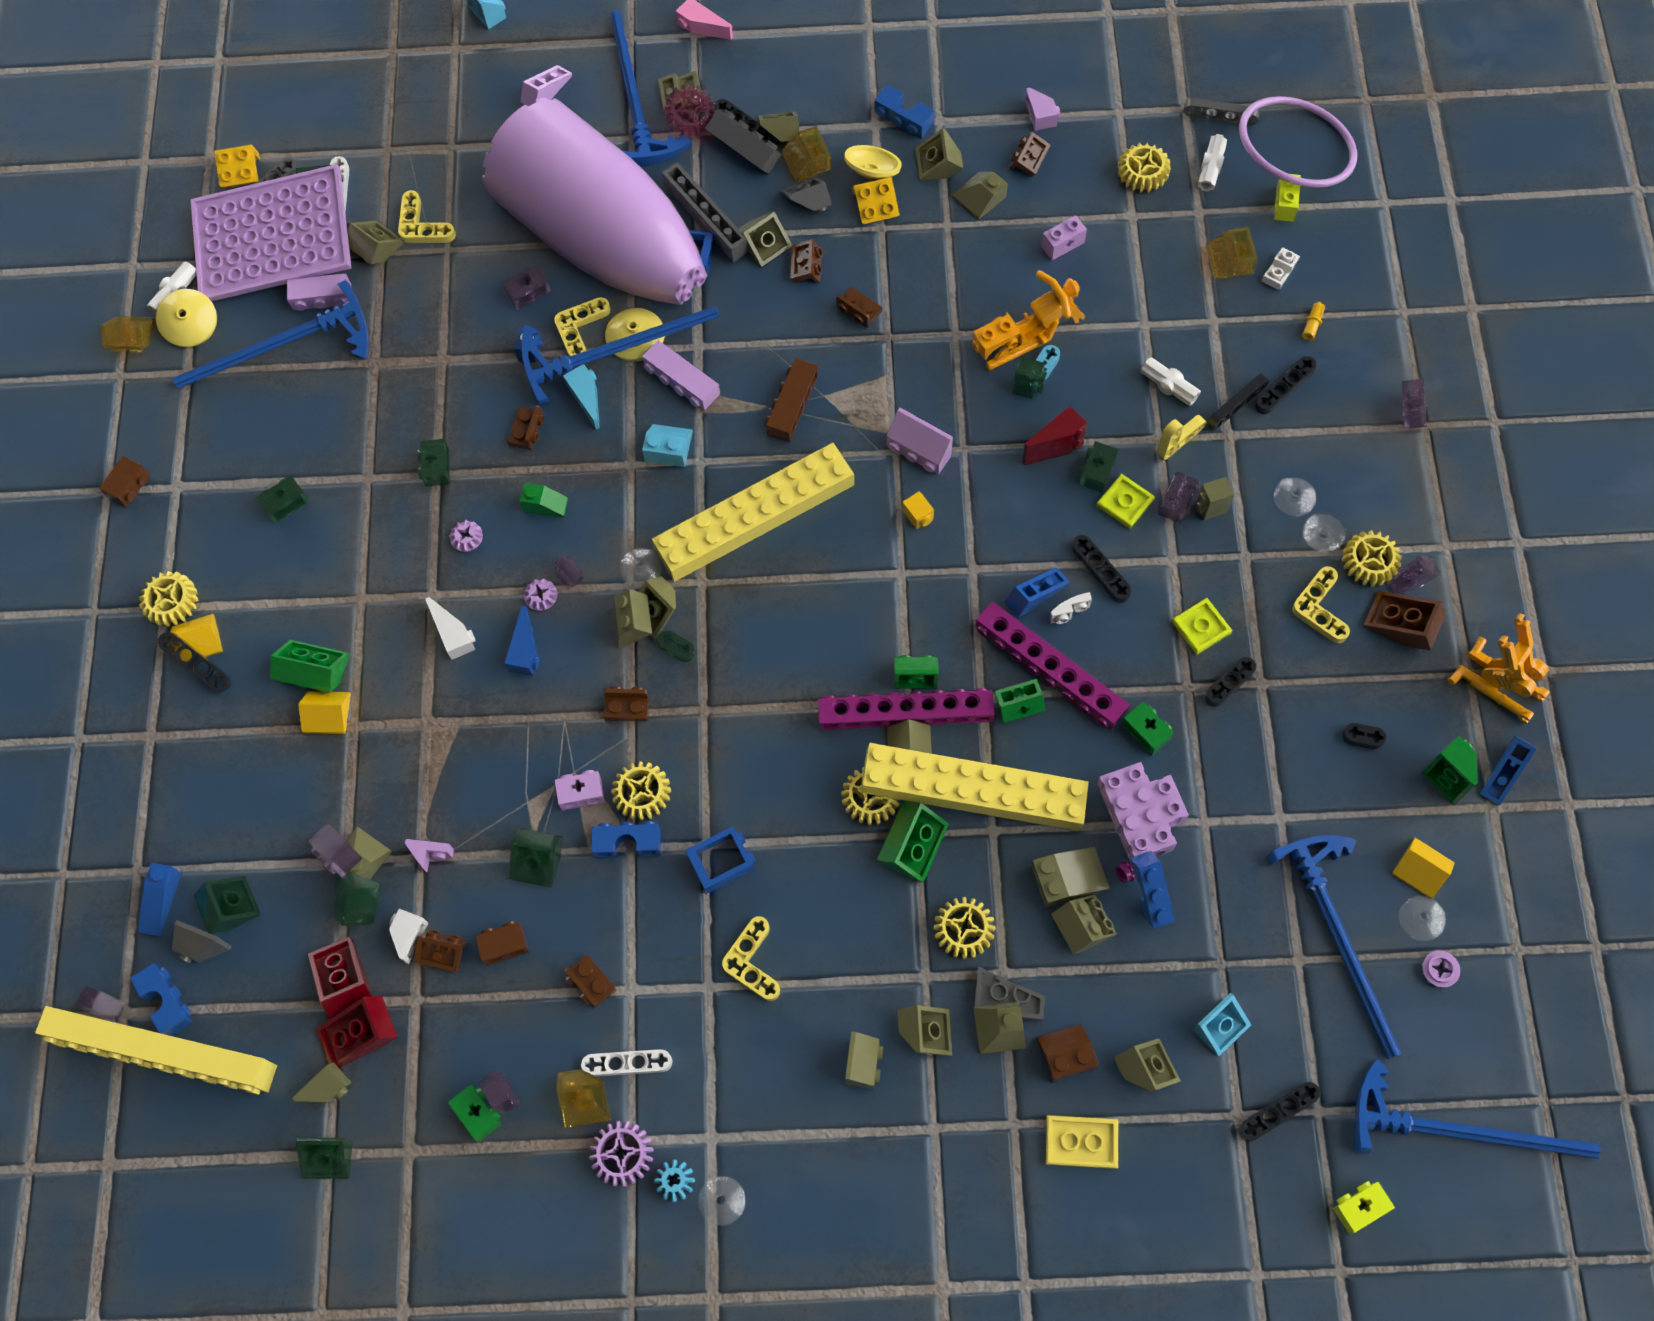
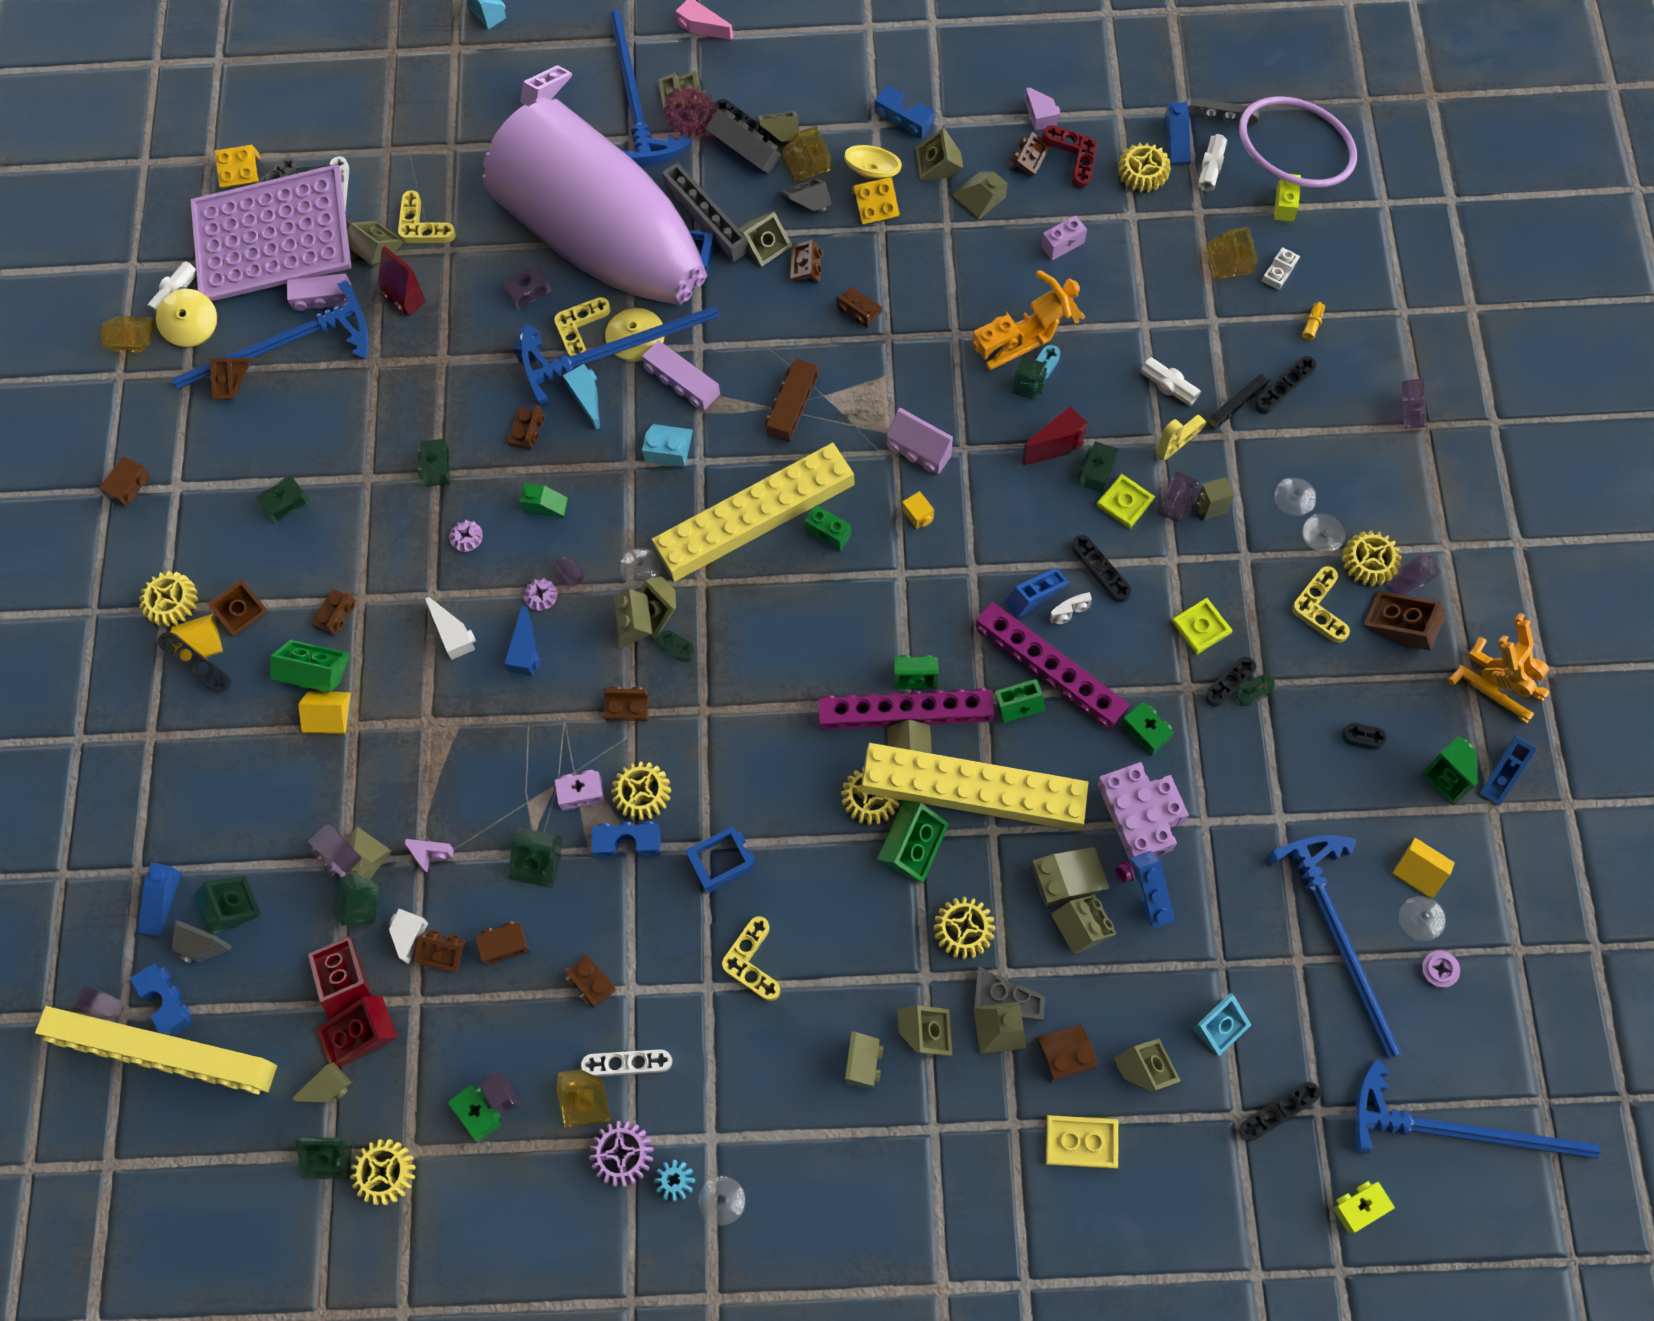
(227, 376): none -> reddish brown wing
(237, 607): none -> reddish brown slope
(334, 612): none -> reddish brown bracket
(375, 1179): none -> light yellow gear
(399, 283): none -> dark red slope
(828, 528): none -> green brick
(1078, 148): none -> dark red beam
(1178, 132): none -> blue slope
(1257, 694): none -> clear green beam

